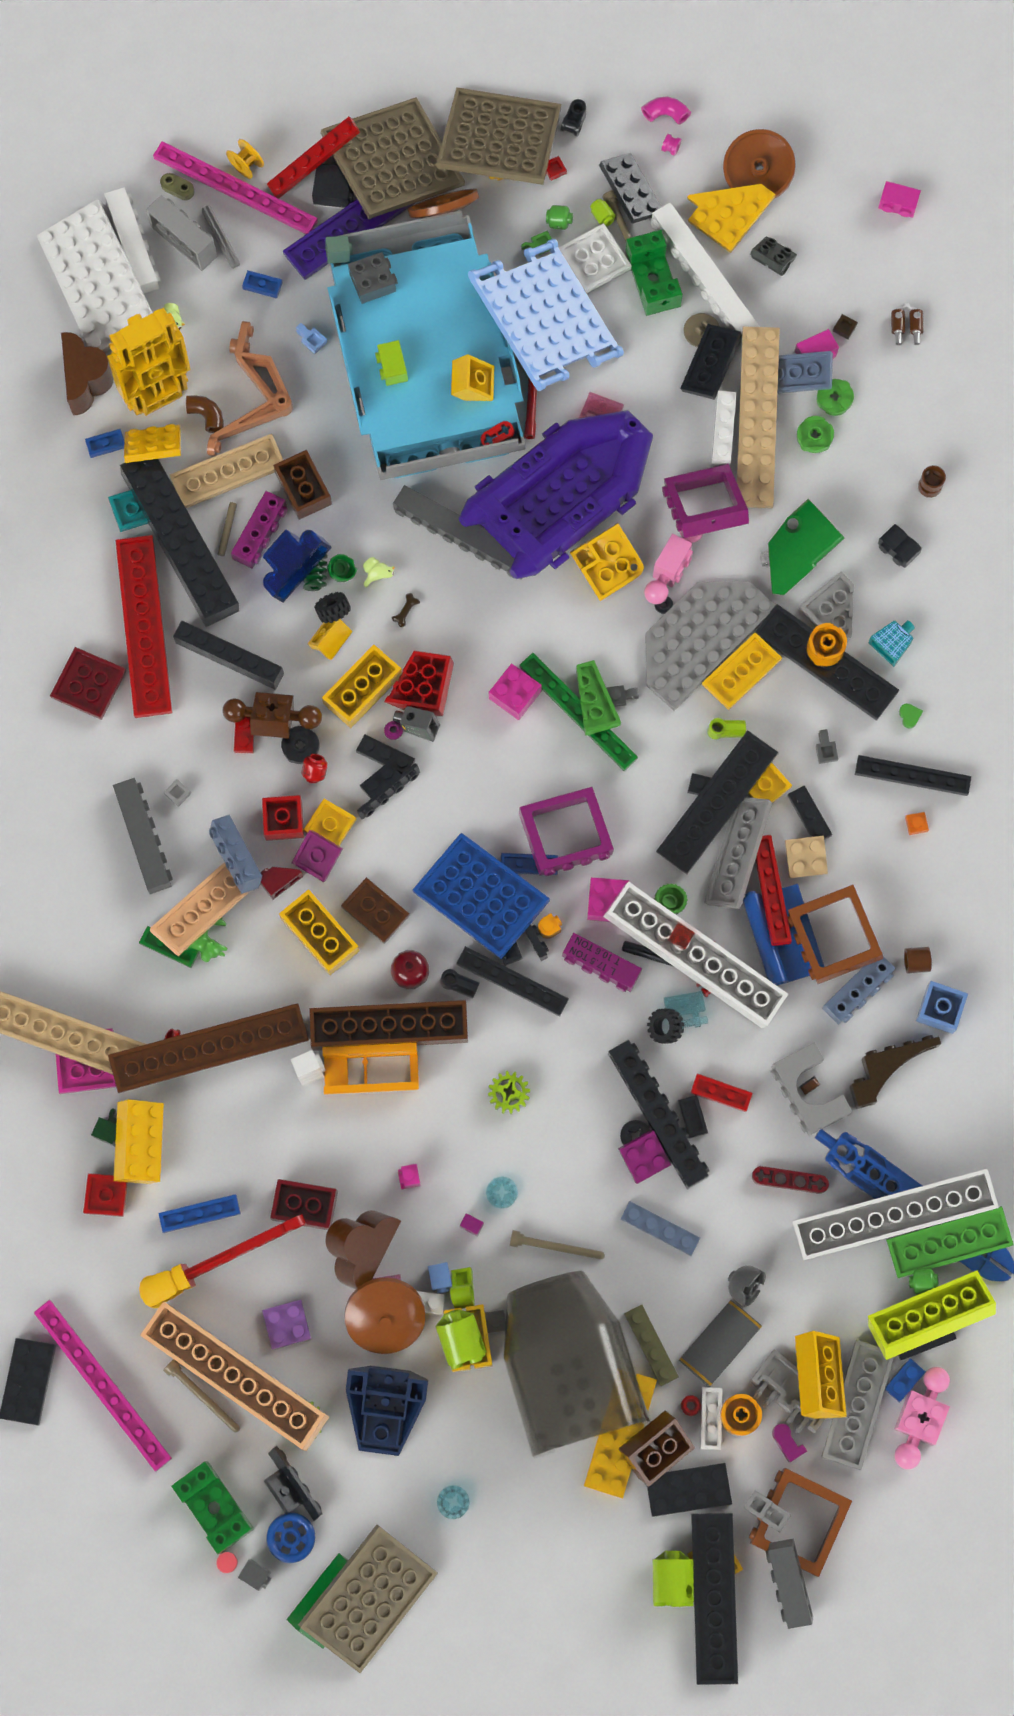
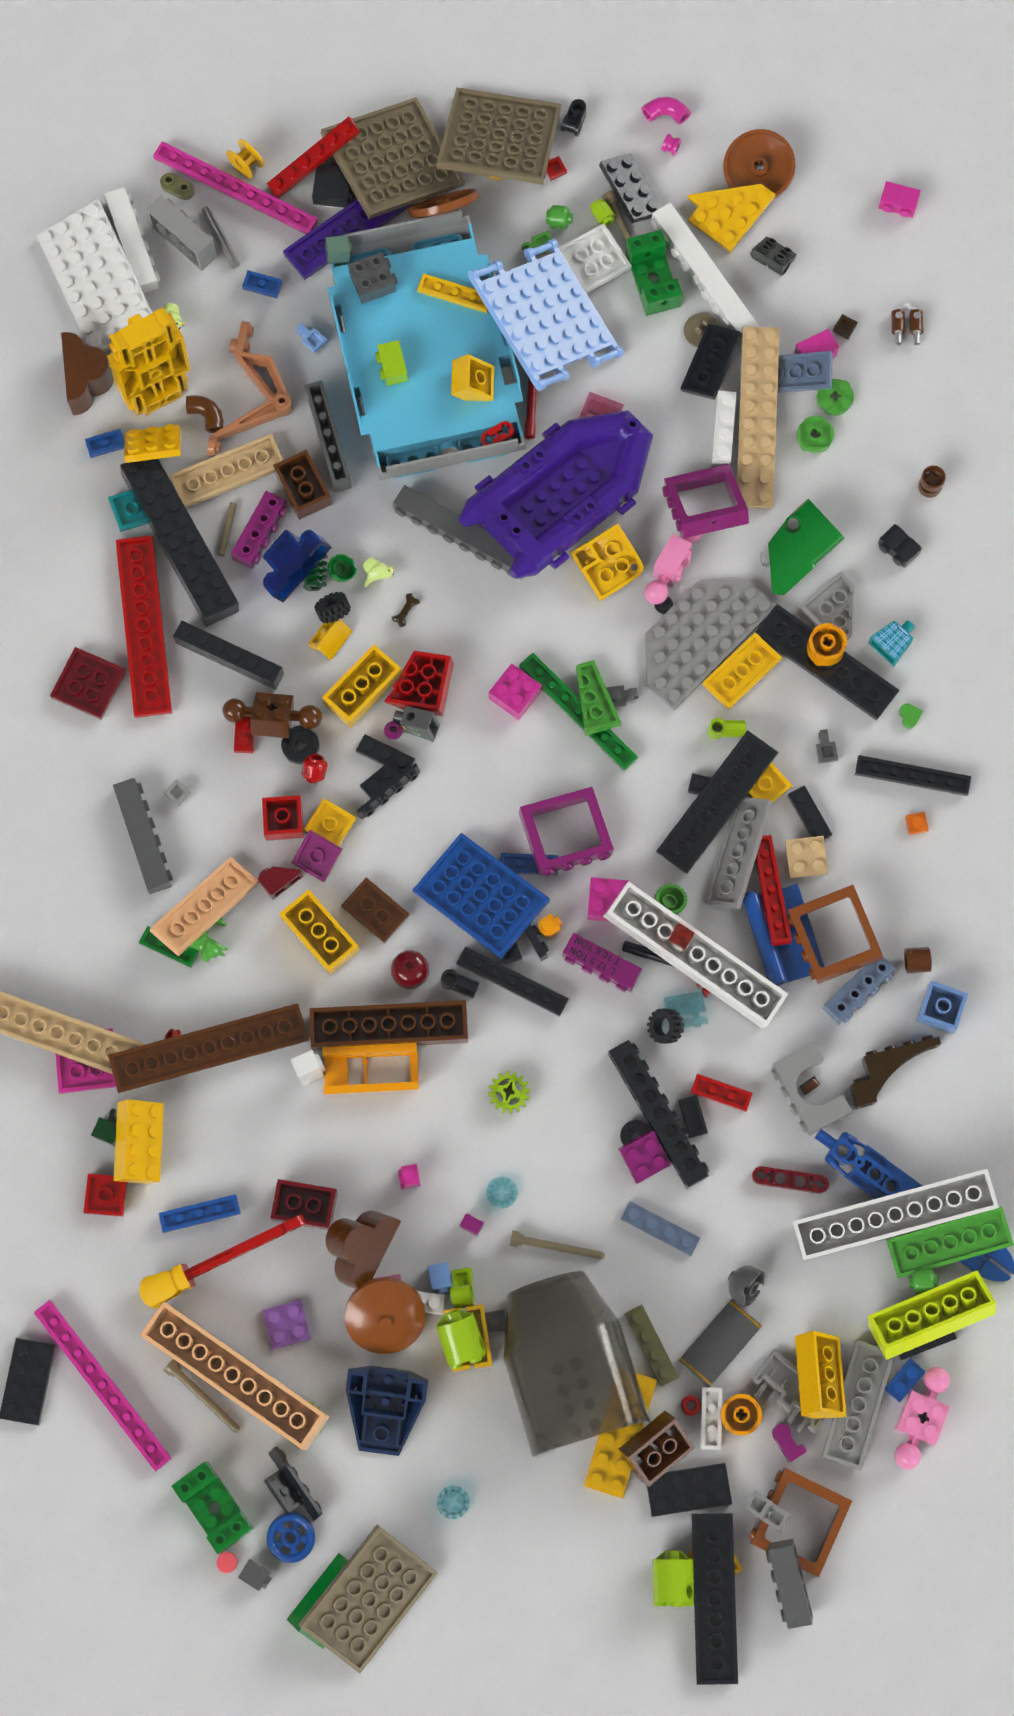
(235, 854): sand blue brick -> none
(328, 436): none -> dark grey brick
(451, 292): none -> yellow tile

